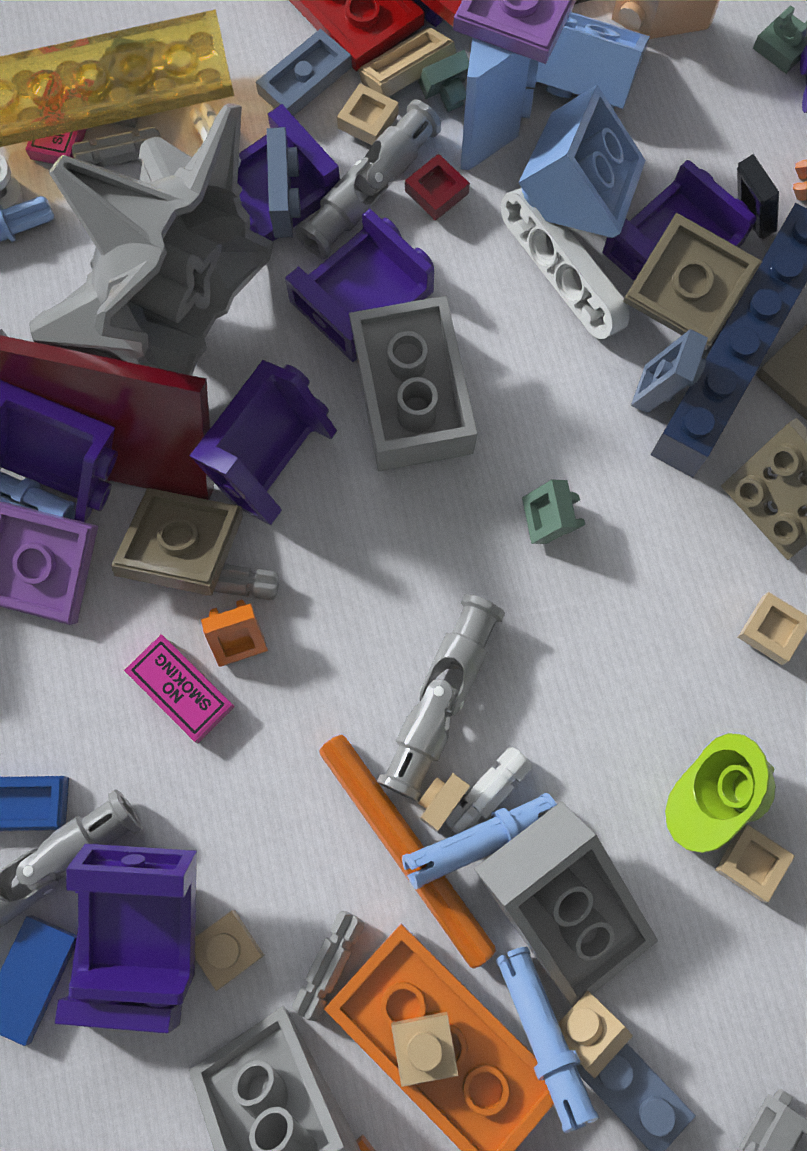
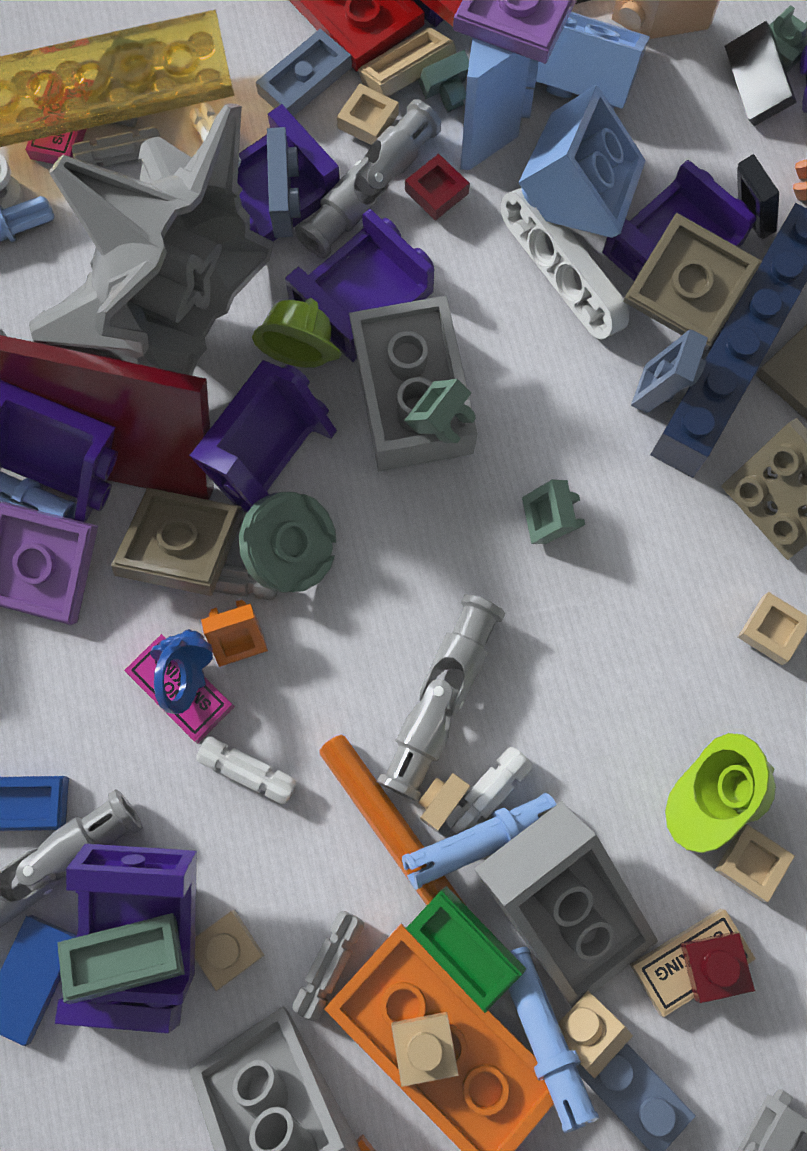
(120, 958): none -> sand green tile
(191, 655): none -> blue piece
(246, 770): none -> white axle
(287, 542): none -> sand green tile
(297, 334): none -> lime piece
(438, 407): none -> sand green tile
(466, 949): none -> green tile
(664, 968): none -> tan tile
(717, 967): none -> dark red plate
(760, 73): none -> tile

